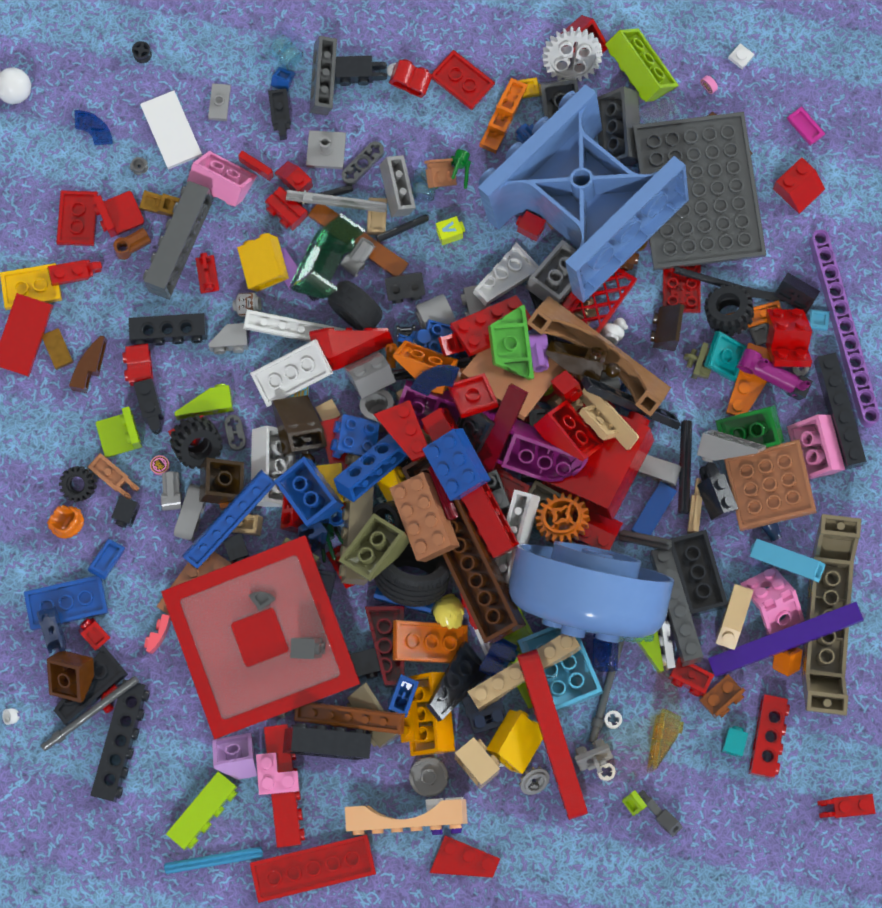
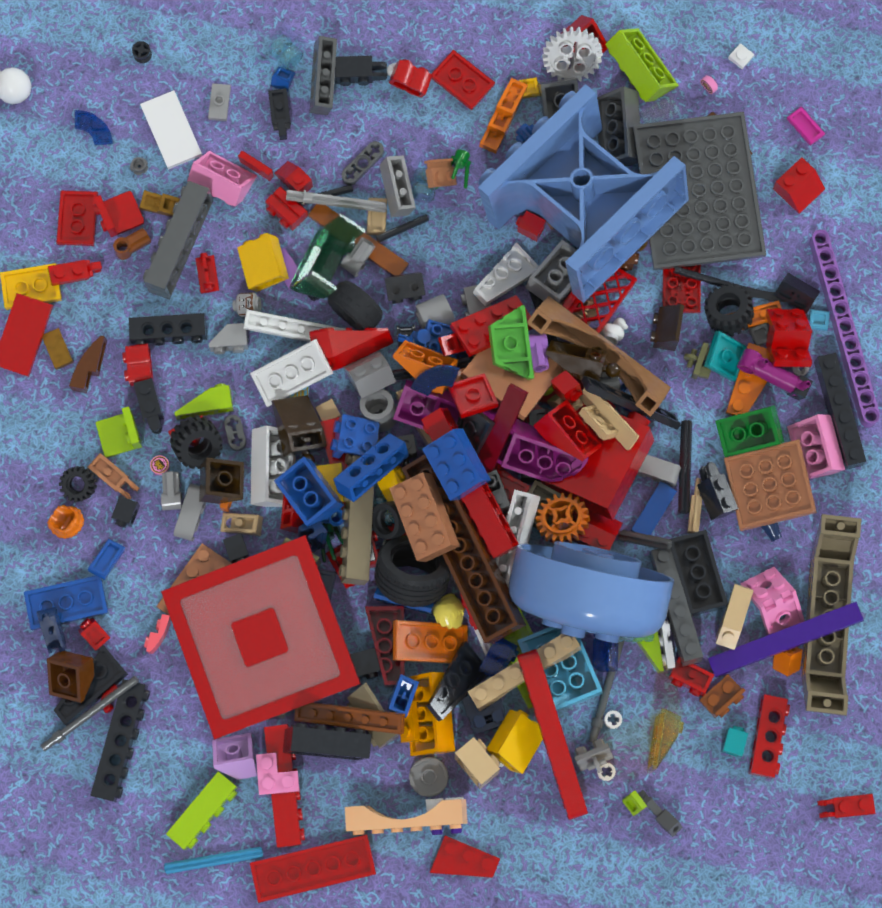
(10, 716): white hinge -> none
(229, 519): blue tile -> none
(262, 599): dark grey tile -> none
(307, 648): dark grey brick -> none
(326, 149): light grey tile -> none
(374, 548): olive slope -> none
(390, 350): orange arm -> none
(404, 427): red wing -> none
(448, 506): dark red axle -> none
(450, 230): neon yellow brick -> none
(530, 787): light grey gear -> none
(719, 446): light grey slope -> none
(787, 560): medium azure brick -> none

